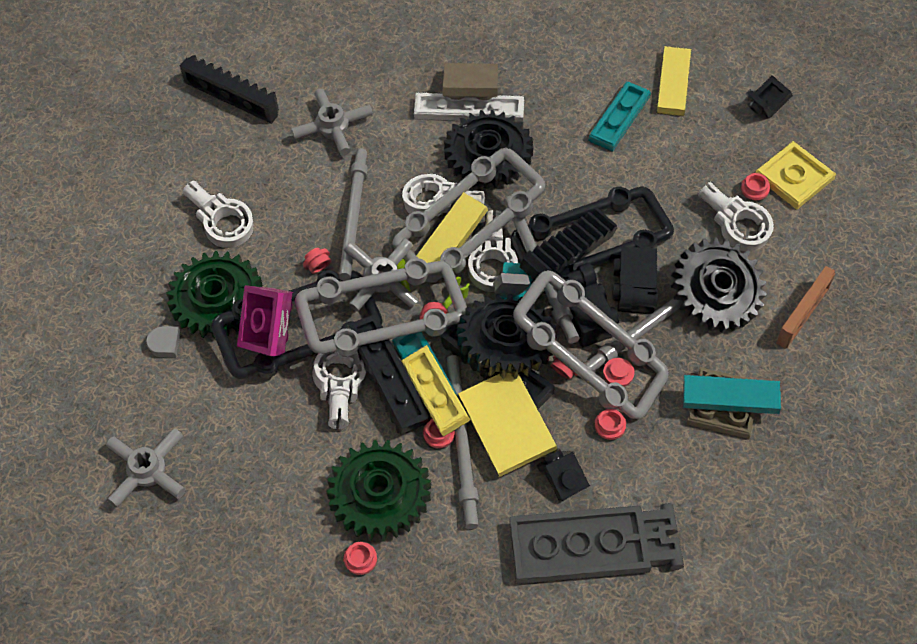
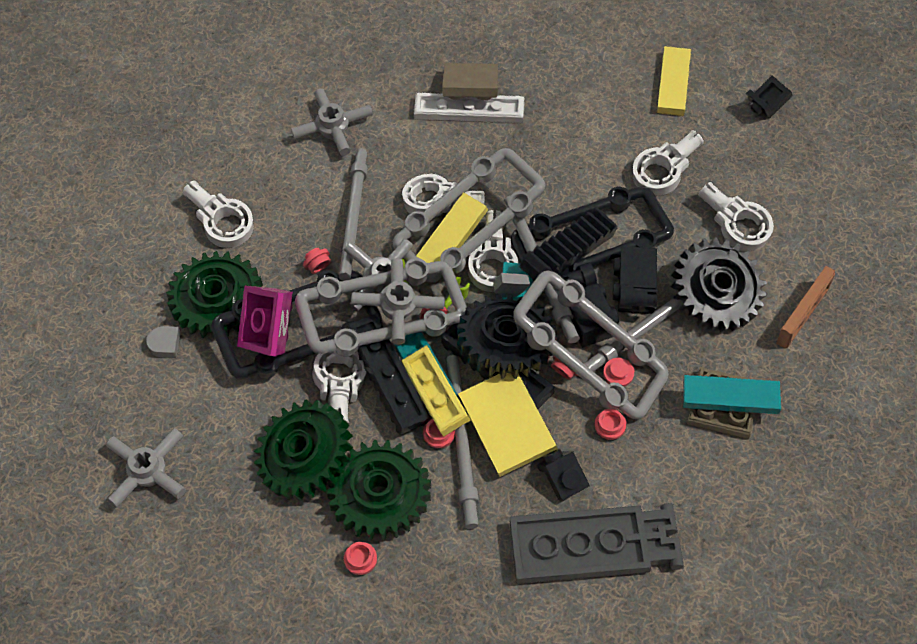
(230, 89): black gear -> none
(303, 449): none -> dark green gear
(397, 301): none -> light grey bar
(484, 137): black gear -> none
(619, 116): teal tile -> none
(671, 157): none -> white pin
(755, 186): coral plate -> none
(796, 175): light yellow tile -> none

